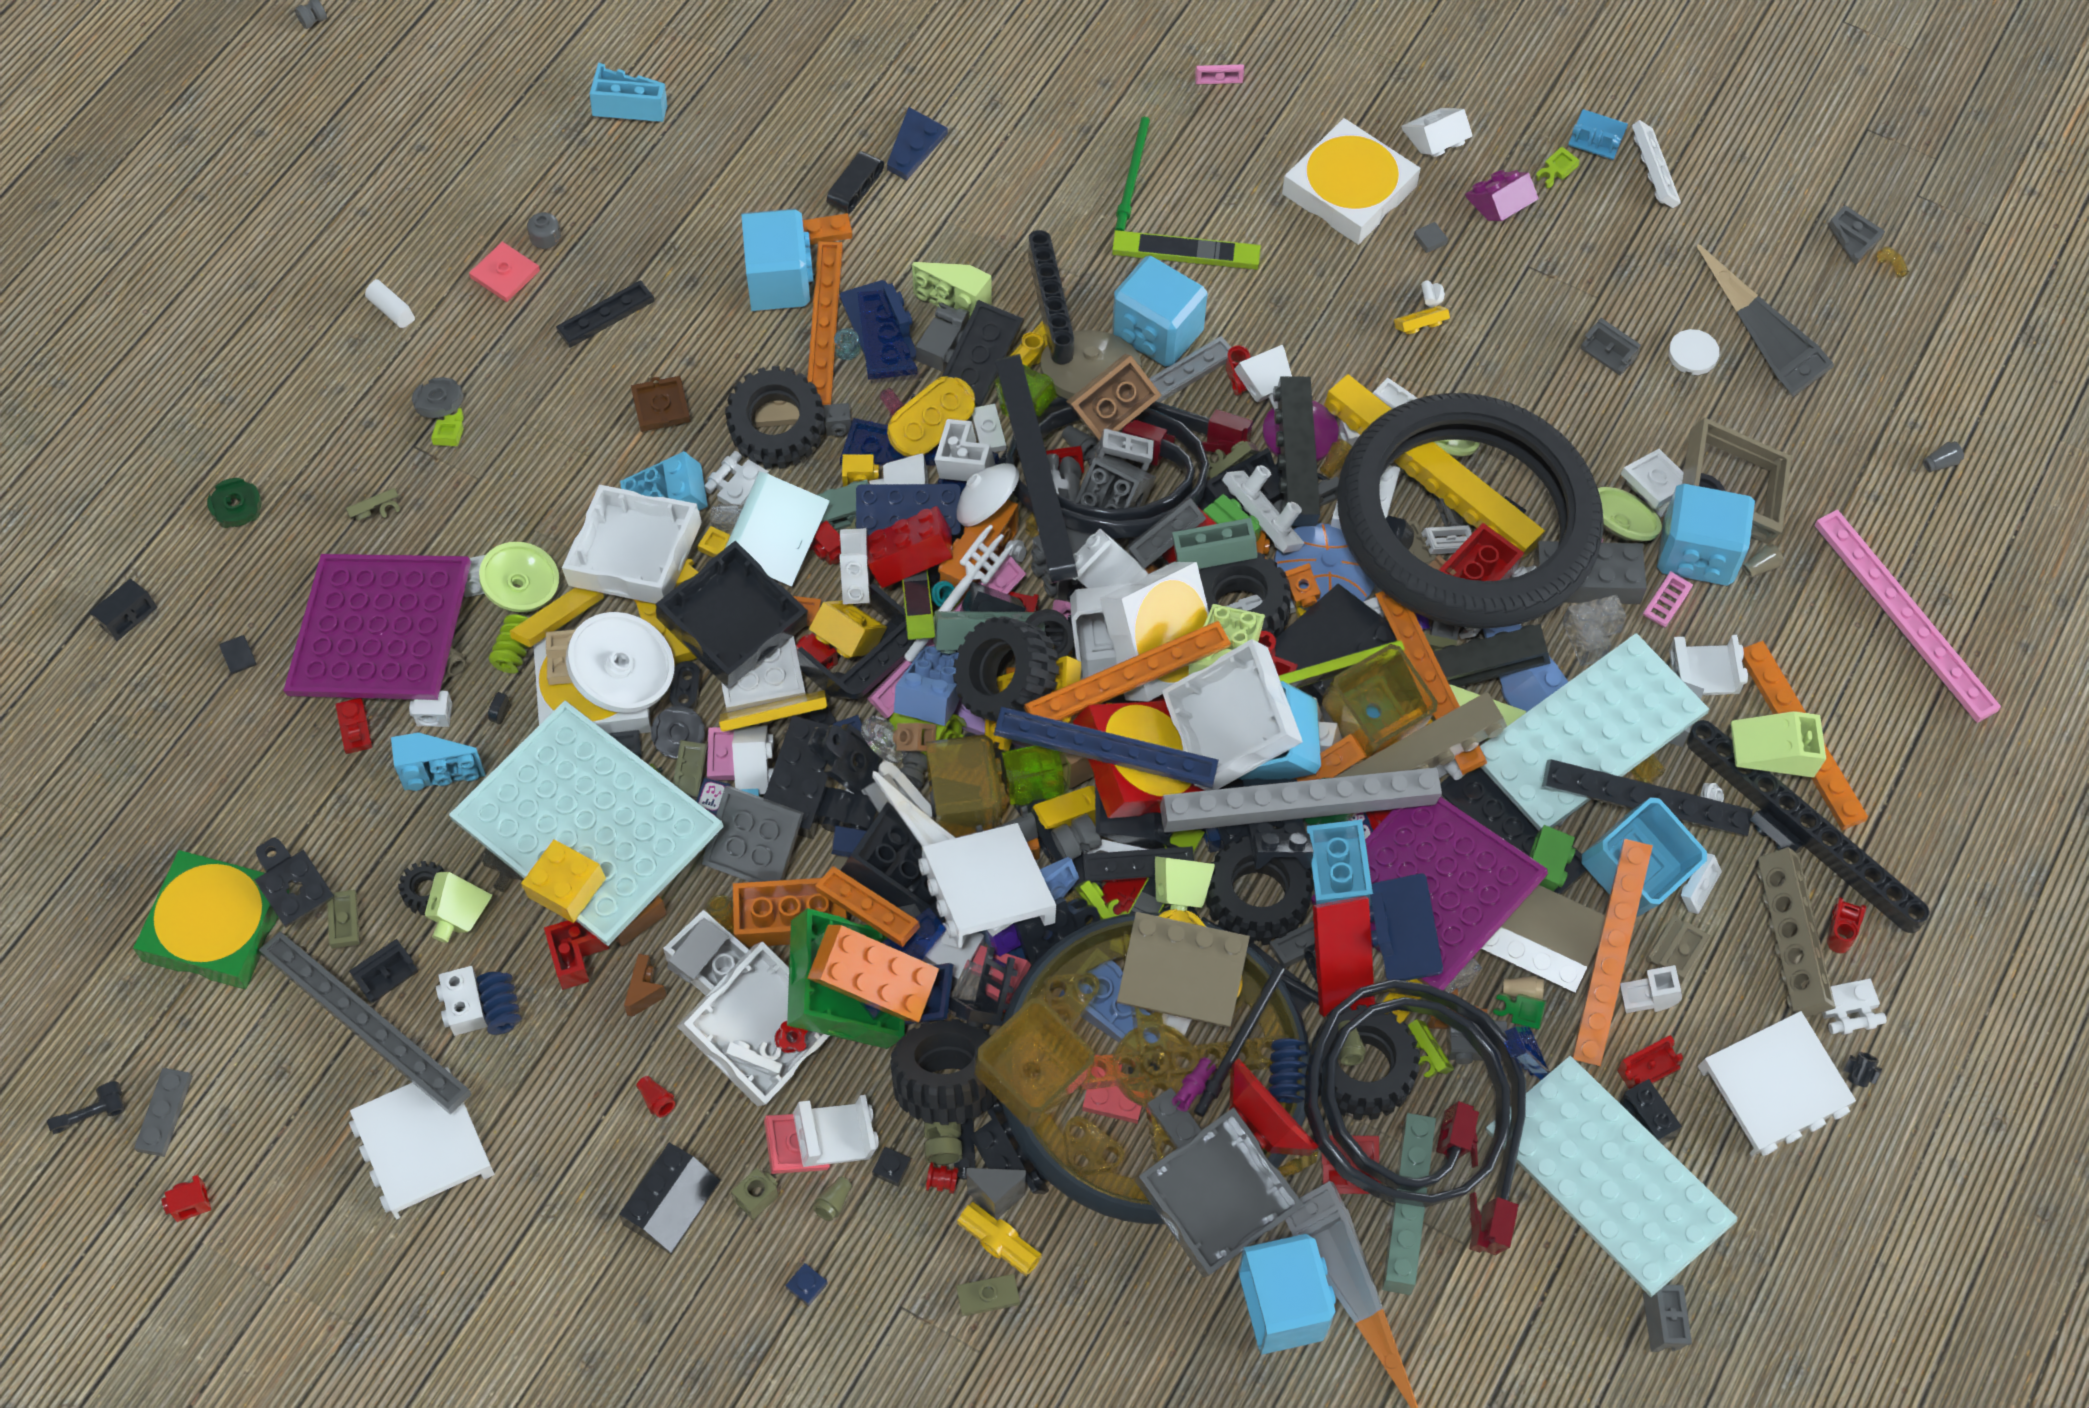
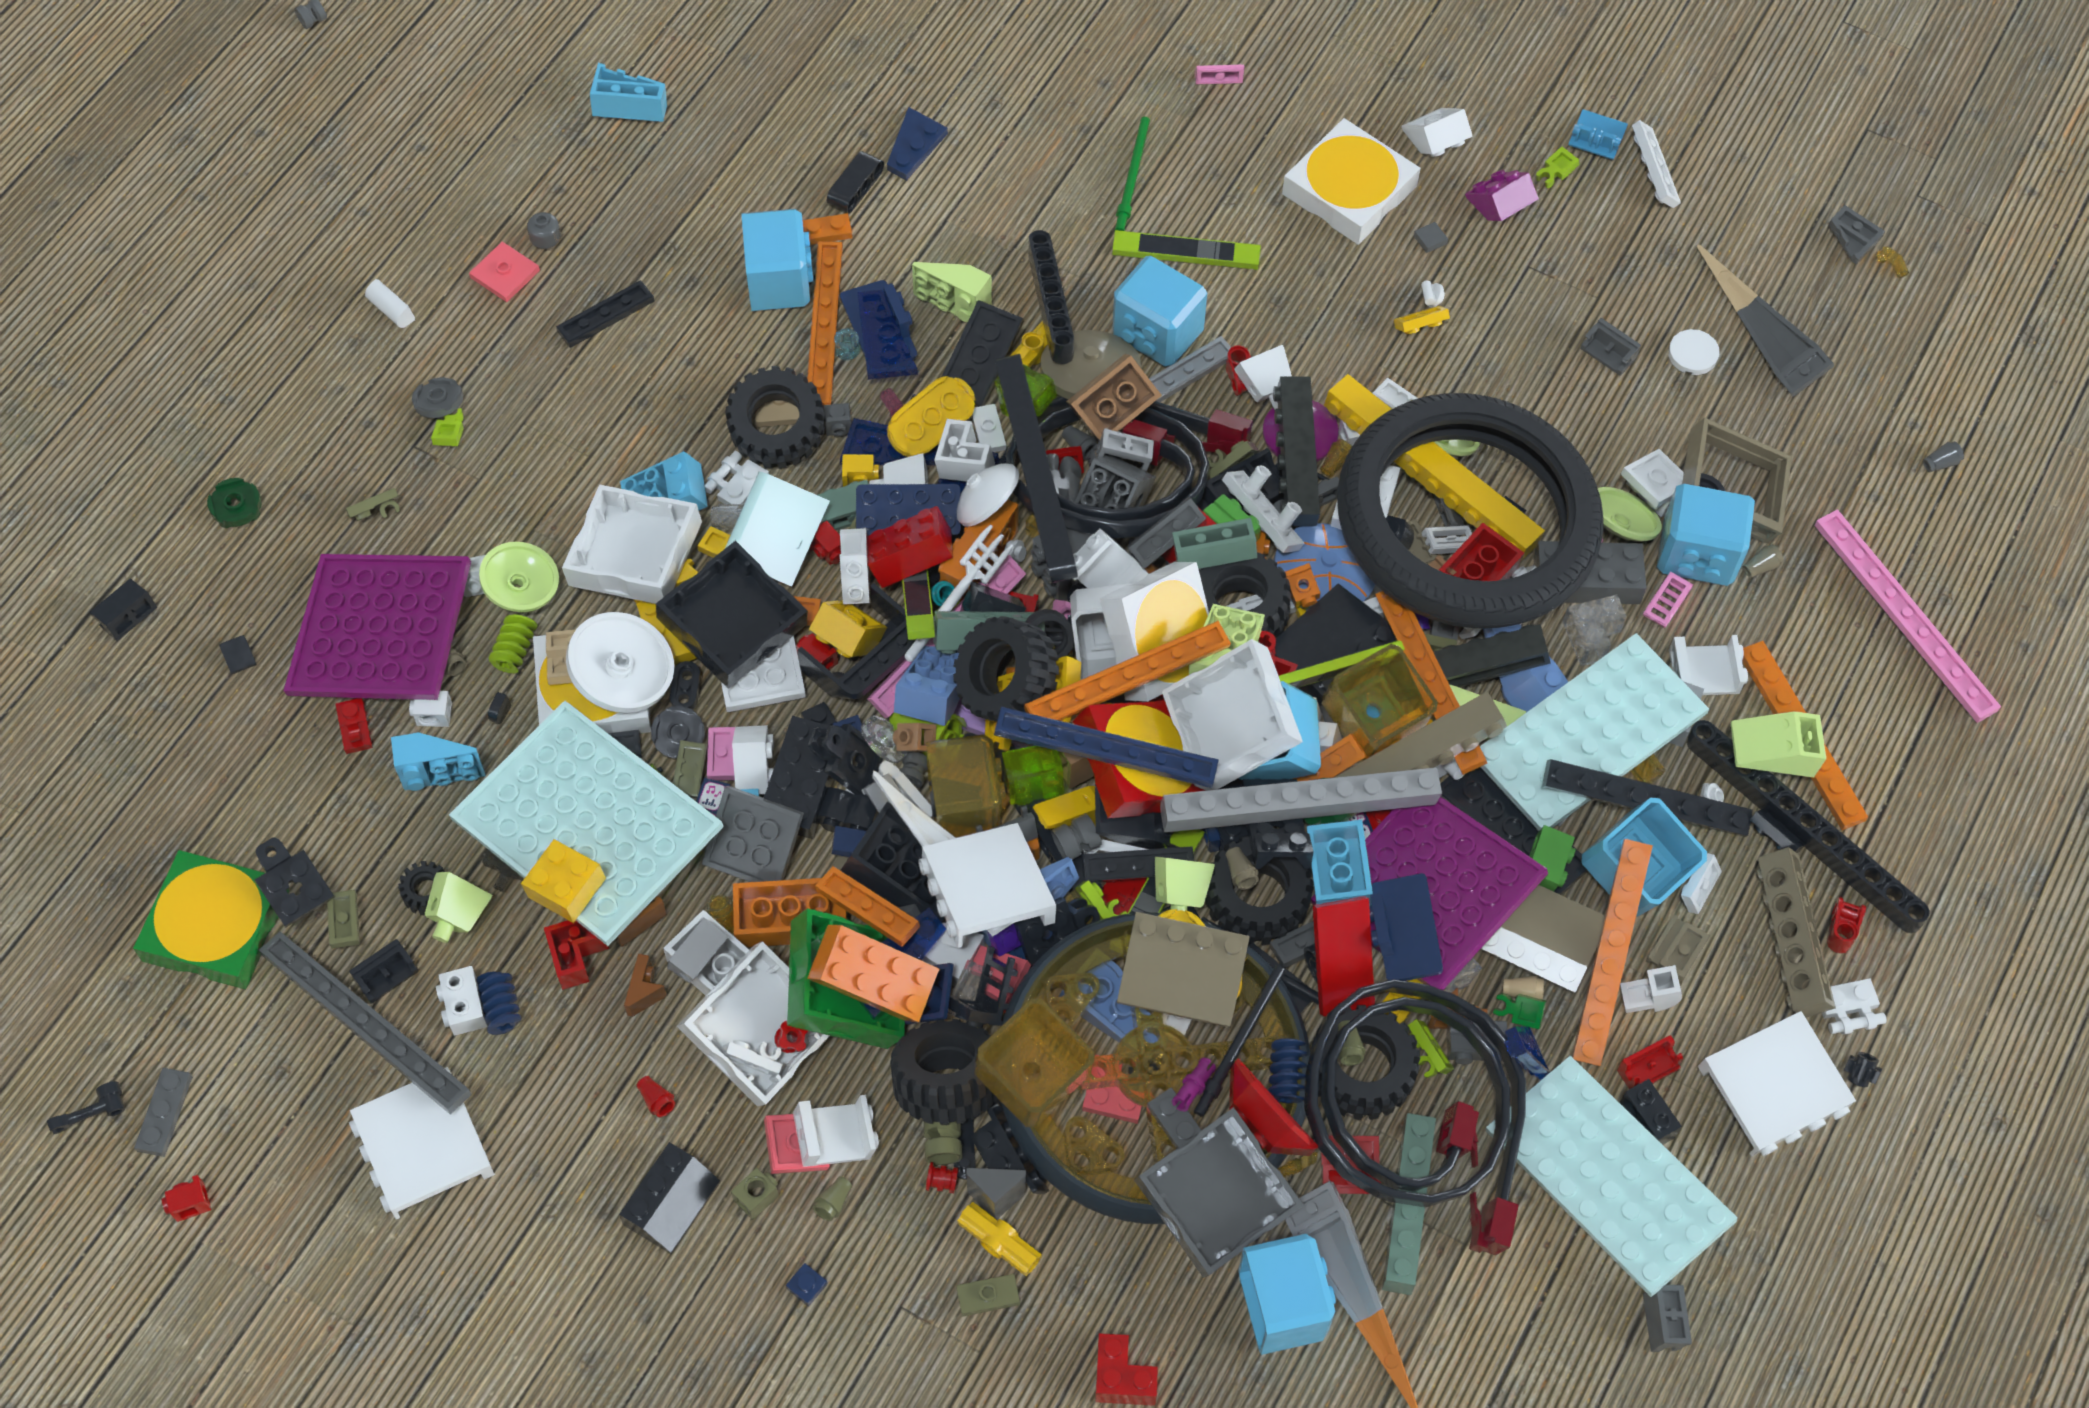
(555, 615): yellow tile -> none
(660, 403): reddish brown plate -> none
(773, 711): yellow tile -> none
(891, 1166): black plate -> none
(941, 336): dark grey hinge -> none
(1119, 1381): none -> red brick
(1241, 869): none -> dark tan cone

